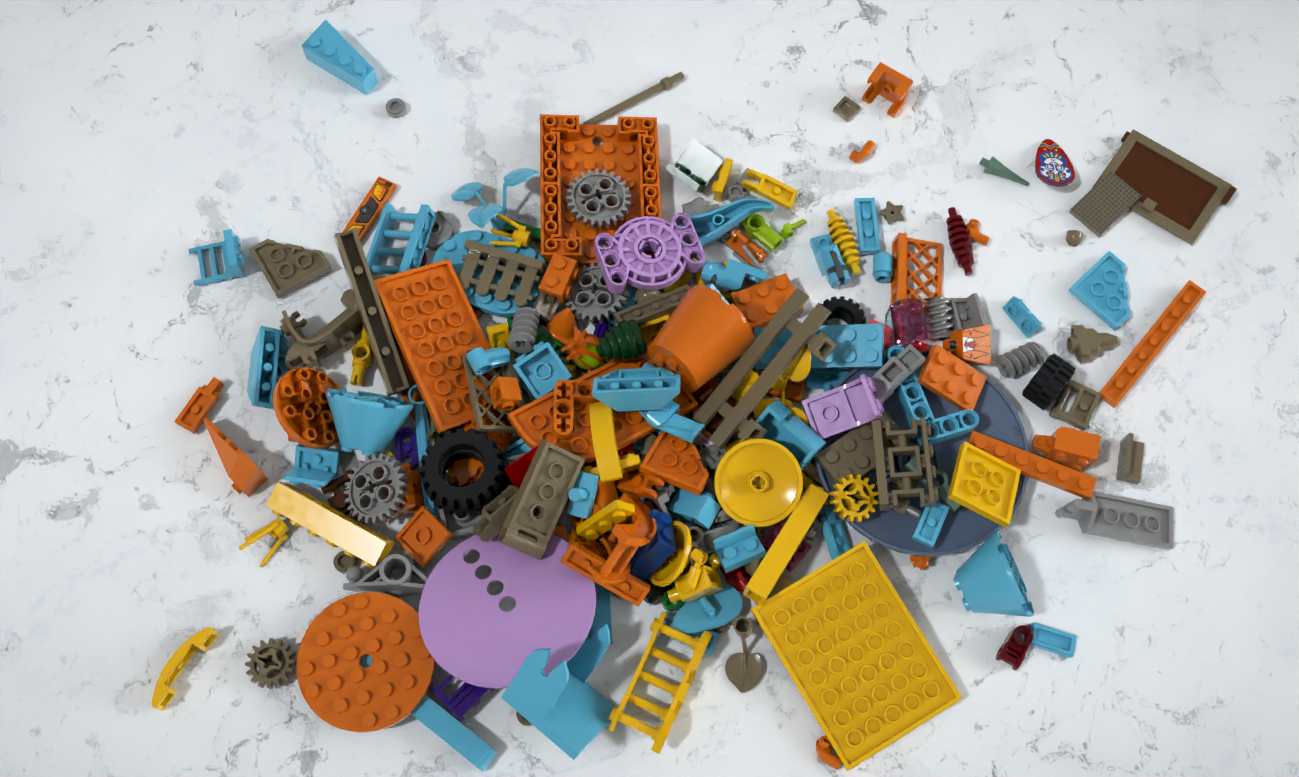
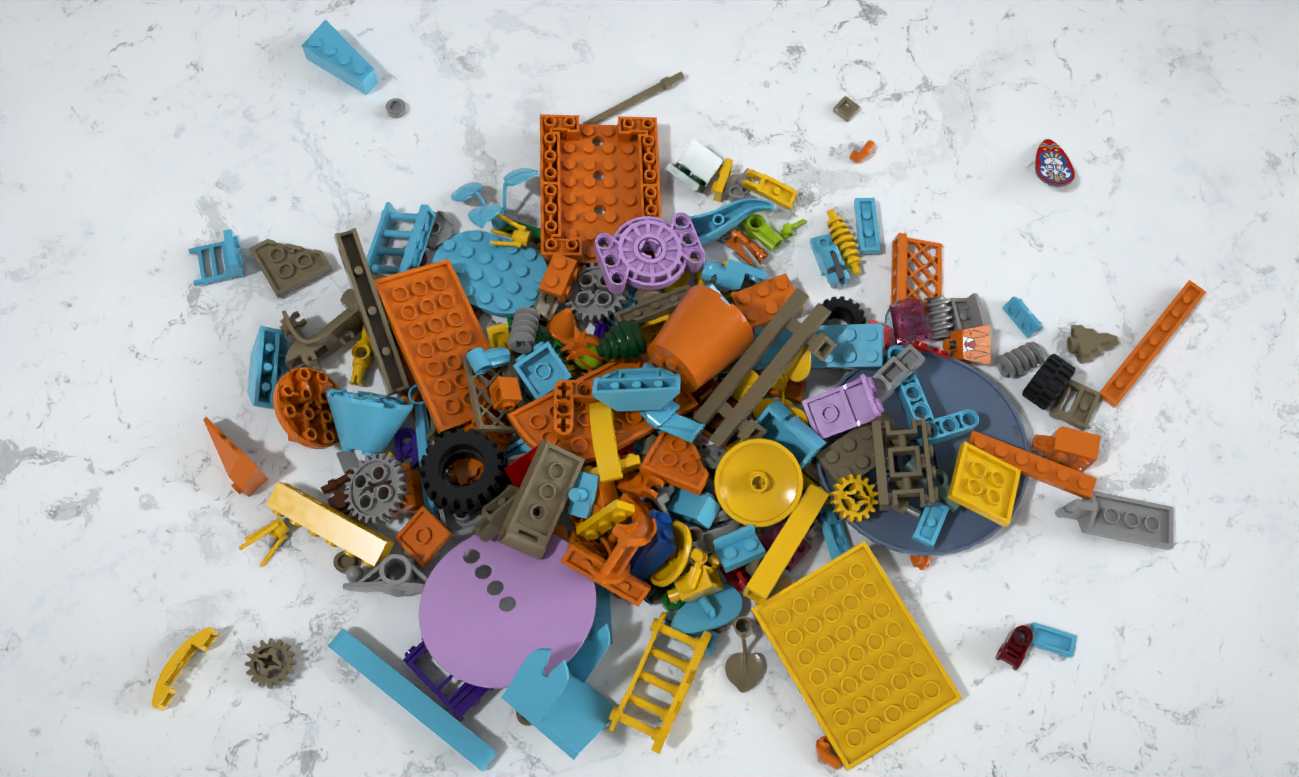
(199, 405): orange hinge -> none
(314, 466): medium azure bracket -> none
(332, 654): orange plate -> none
(371, 207): tile -> none
(513, 263): dark tan fence -> none
(598, 198): light grey gear -> none
(698, 207): light grey piece -> none
(824, 379): medium azure plate -> none
(882, 267): medium azure brick -> none
(889, 85): orange panel -> none
(891, 218): dark tan plate -> none
(951, 378): orange plate -> none
(960, 241): dark red piece -> none
(974, 232): orange arm -> none
(993, 581): medium azure cone -> none
(996, 168): sand green piece -> none
(1074, 237): dark tan hinge -> none
(1104, 203): dark tan tile -> none
(1105, 291): medium azure plate -> none
(1130, 460): dark tan panel -> none
(1171, 188): door -> none

